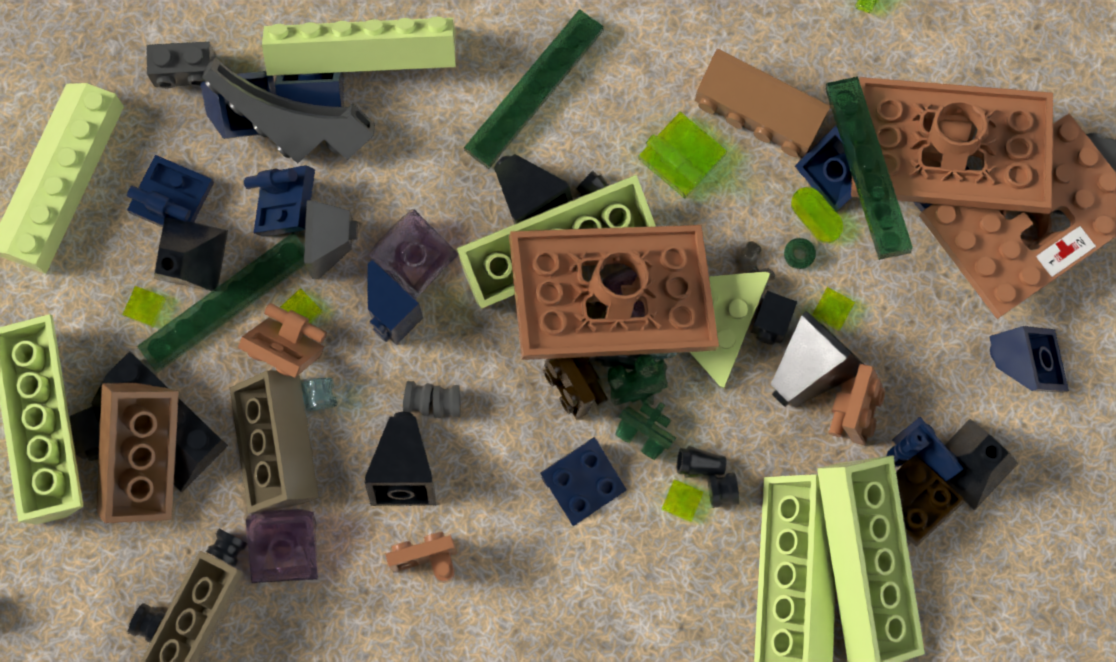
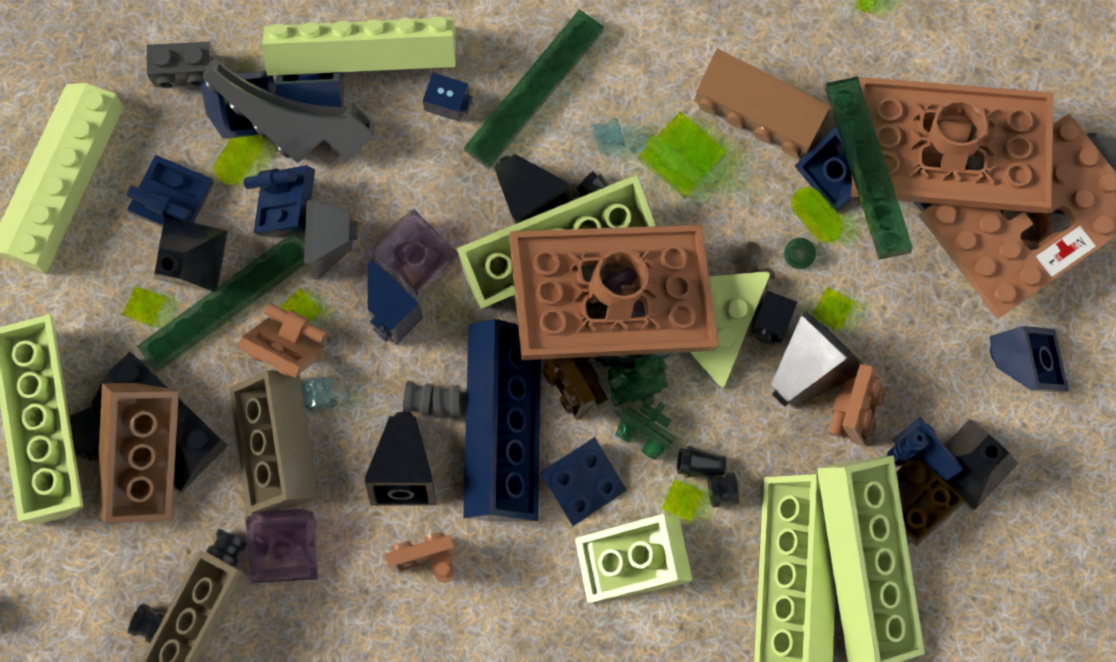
(238, 159): none -> clear neon green tile
(447, 97): none -> dark blue brick
(501, 426): none -> dark blue slope
(608, 135): none -> clear light blue wheel
(633, 558): none -> yellowish green slope

